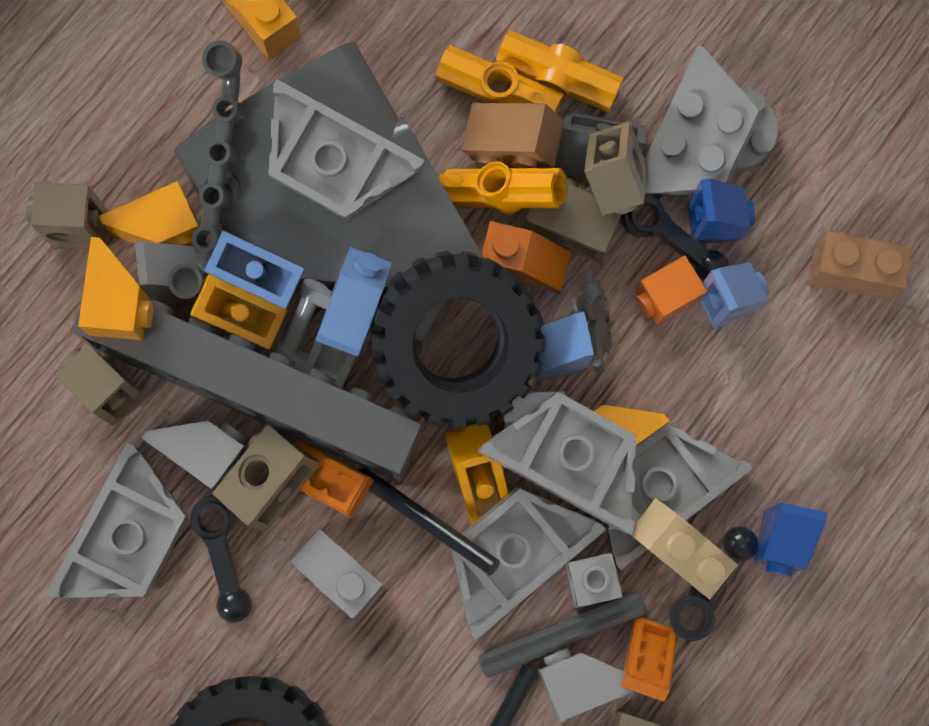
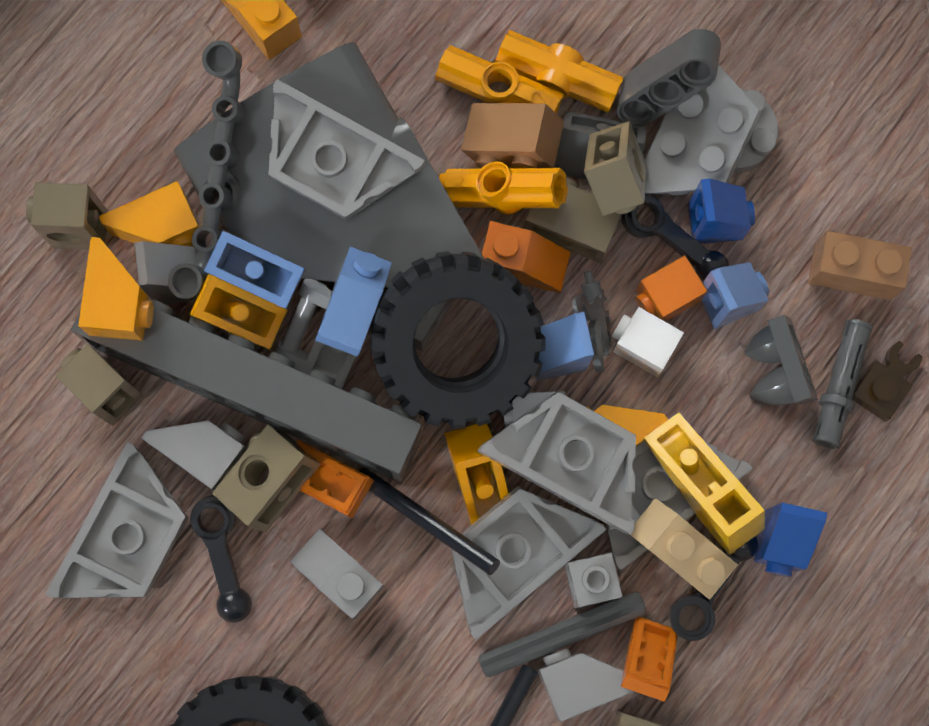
(646, 341): none -> white brick
(669, 77): none -> dark grey beam
(706, 484): none -> yellow slope
(792, 380): none -> dark grey tile
(839, 394): none -> dark grey pin
(884, 386): none -> dark brown plate

